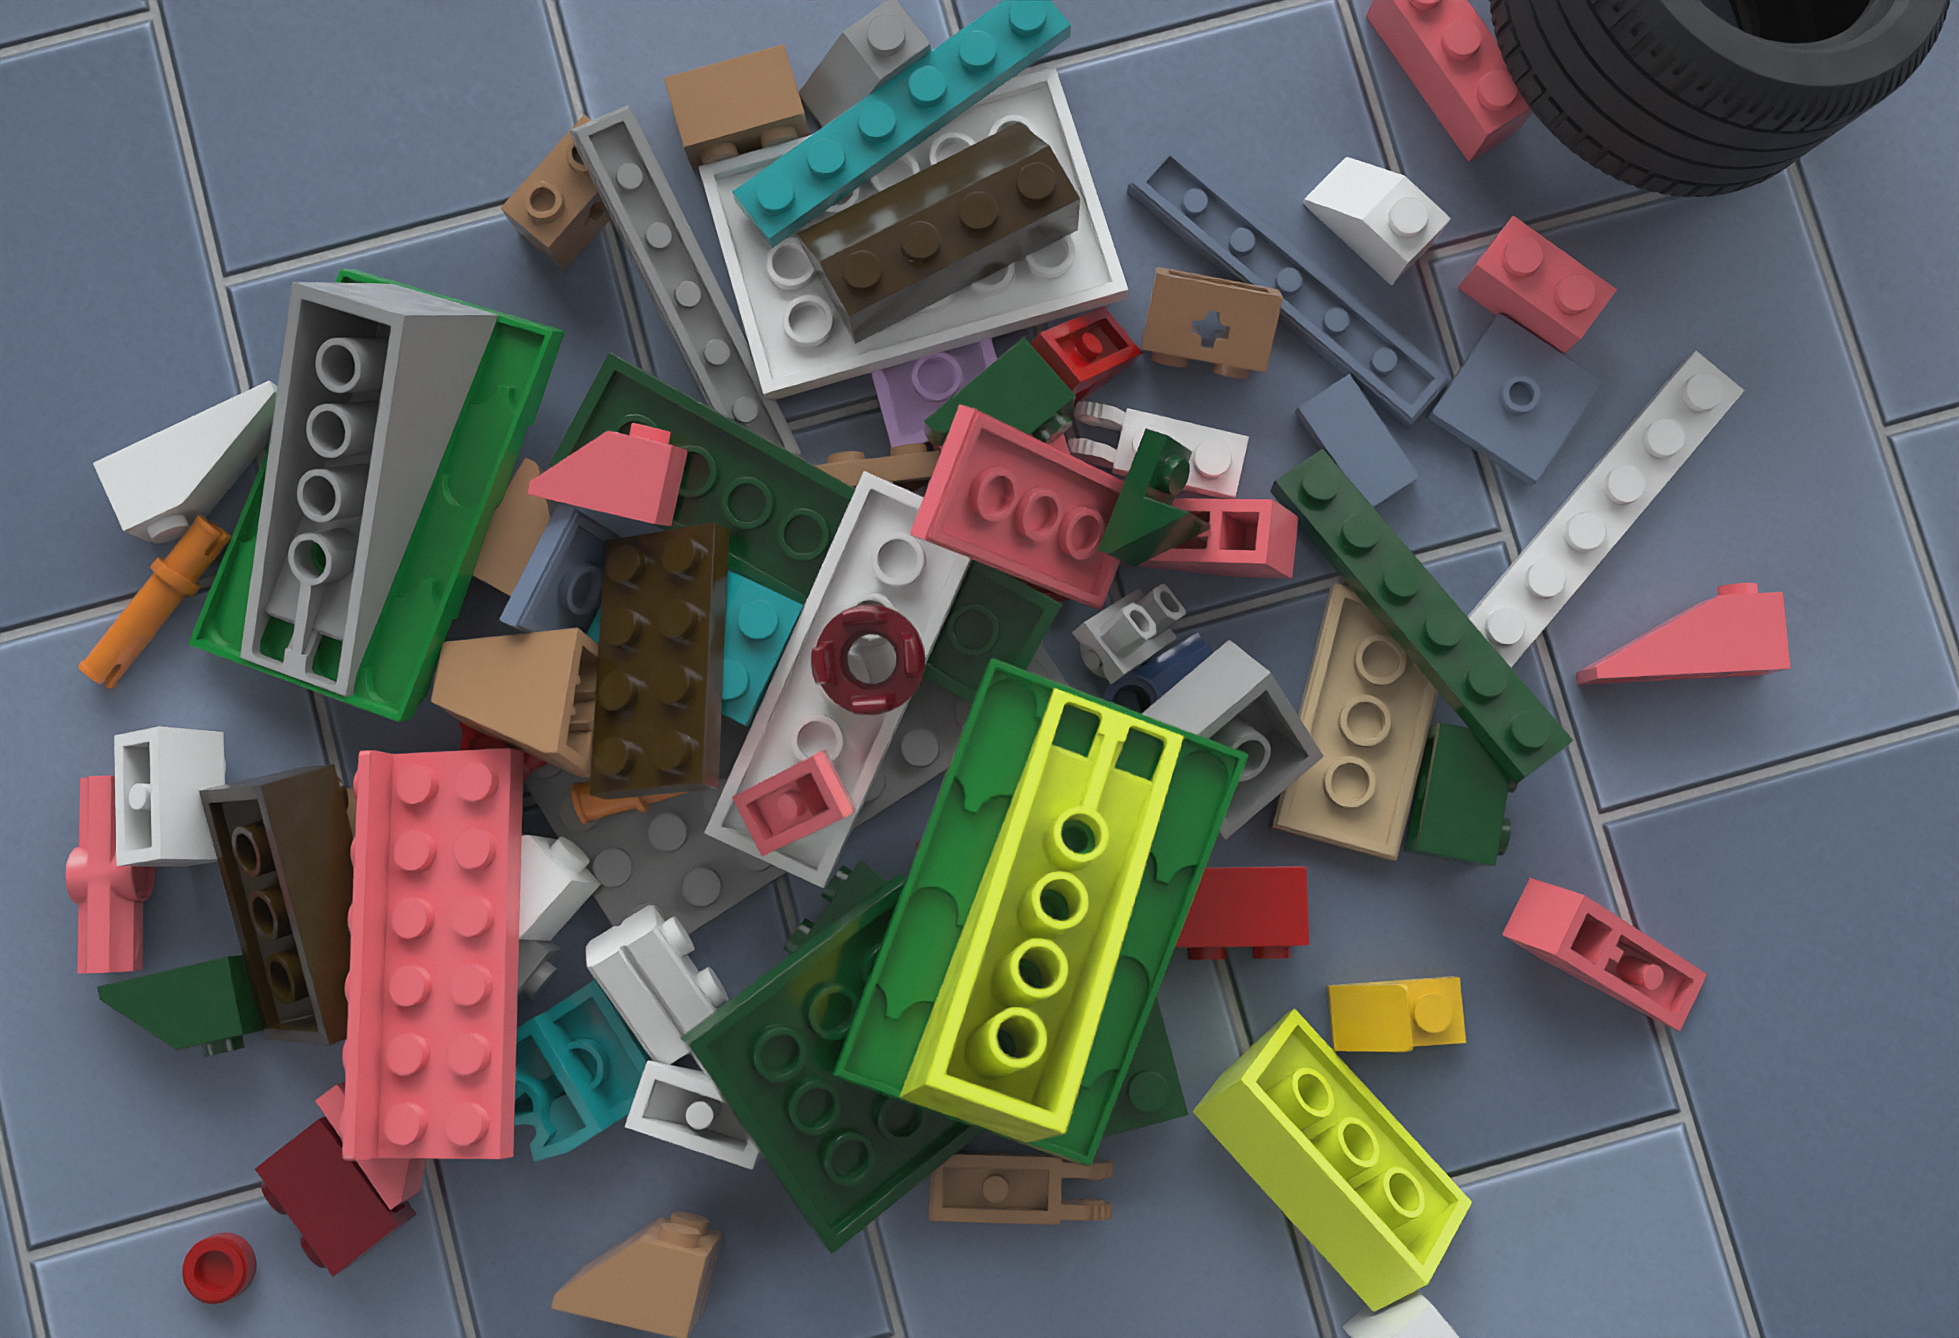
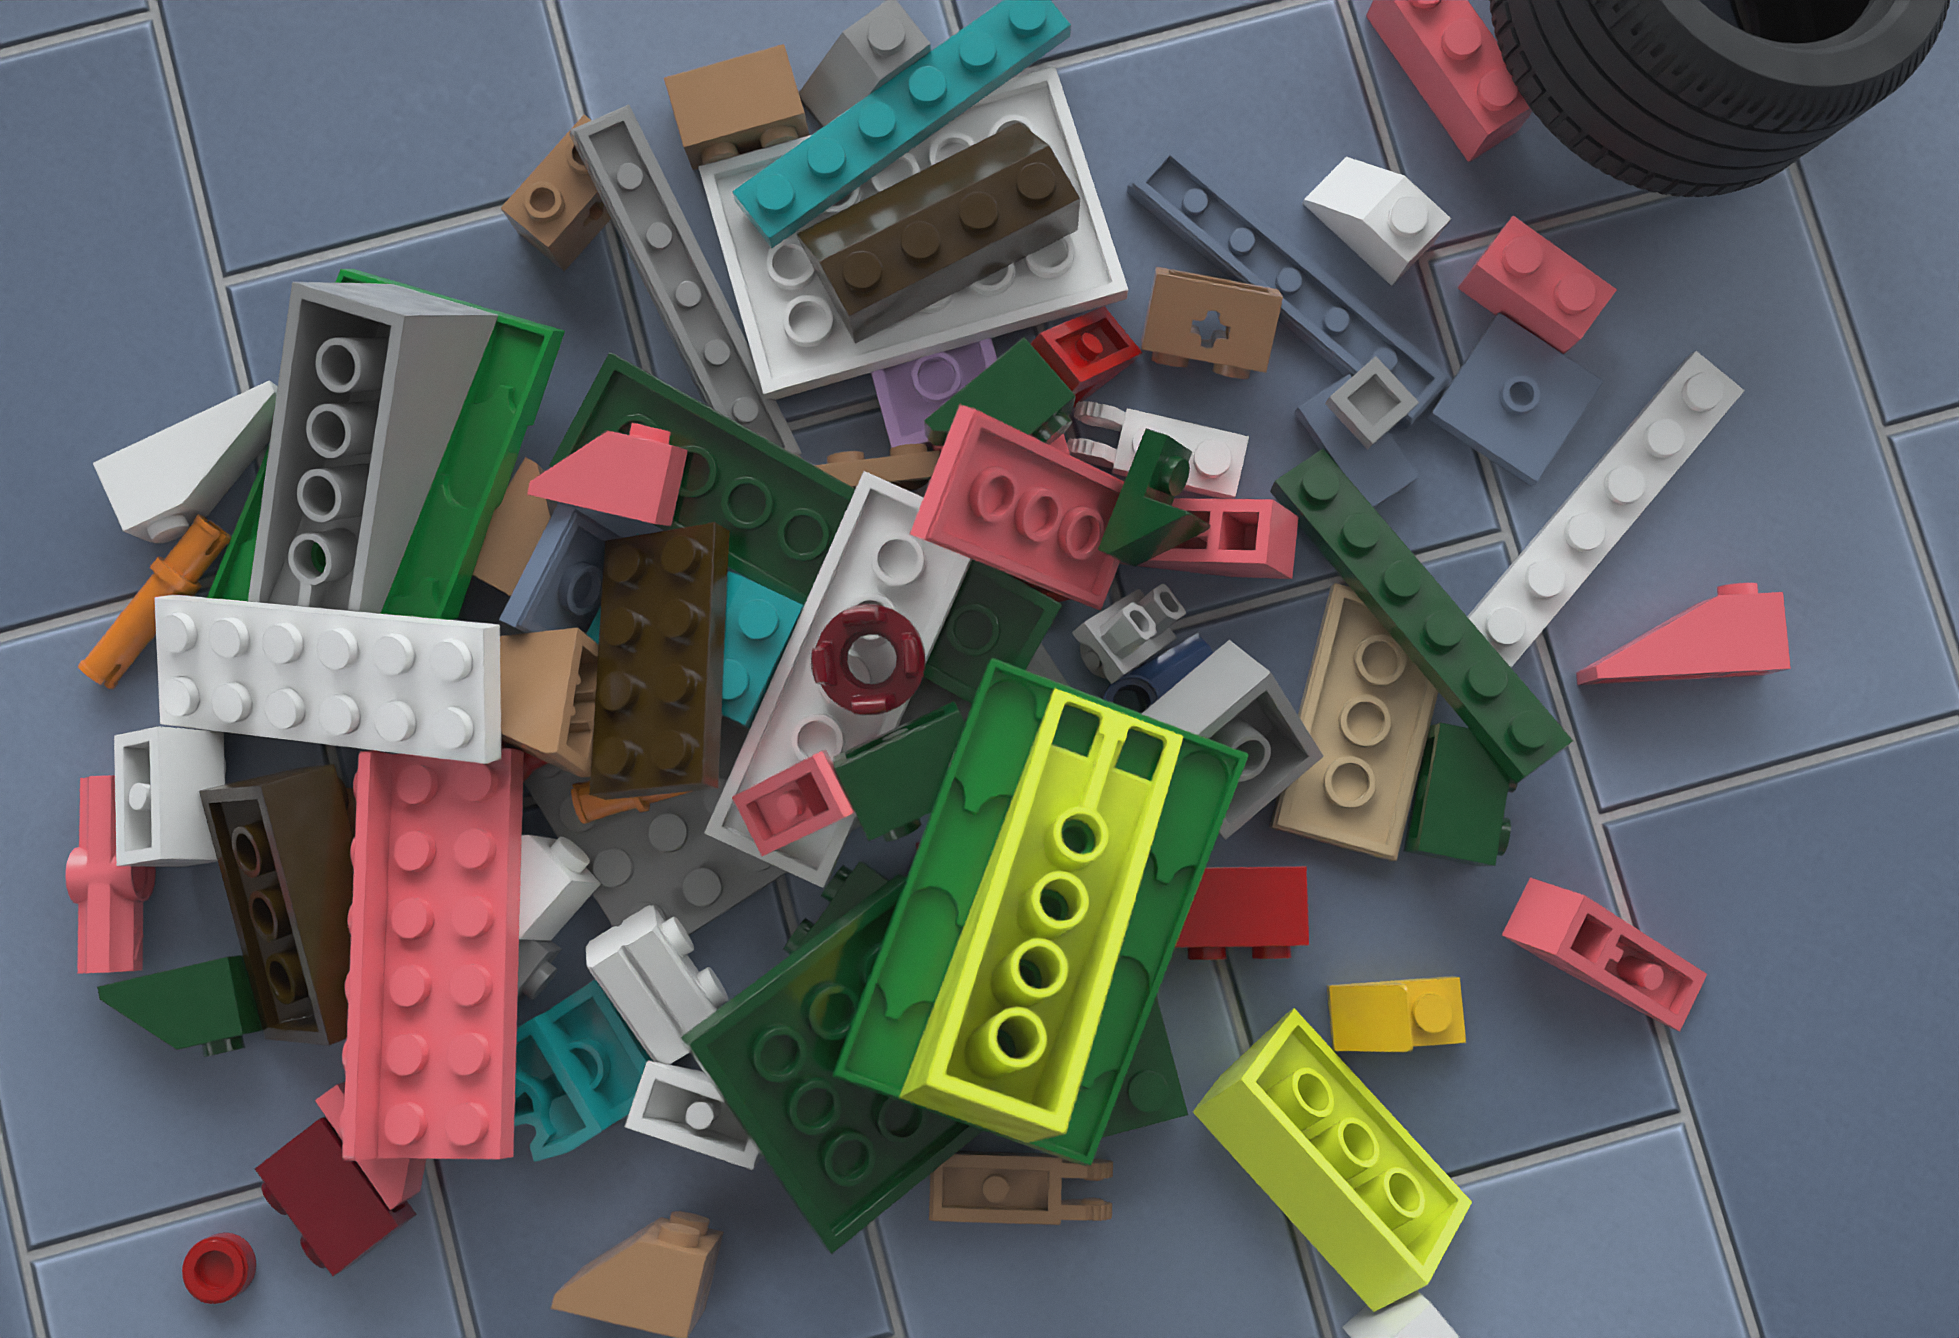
(330, 676): none -> white plate
(900, 772): none -> dark green slope
(1371, 402): none -> light grey plate

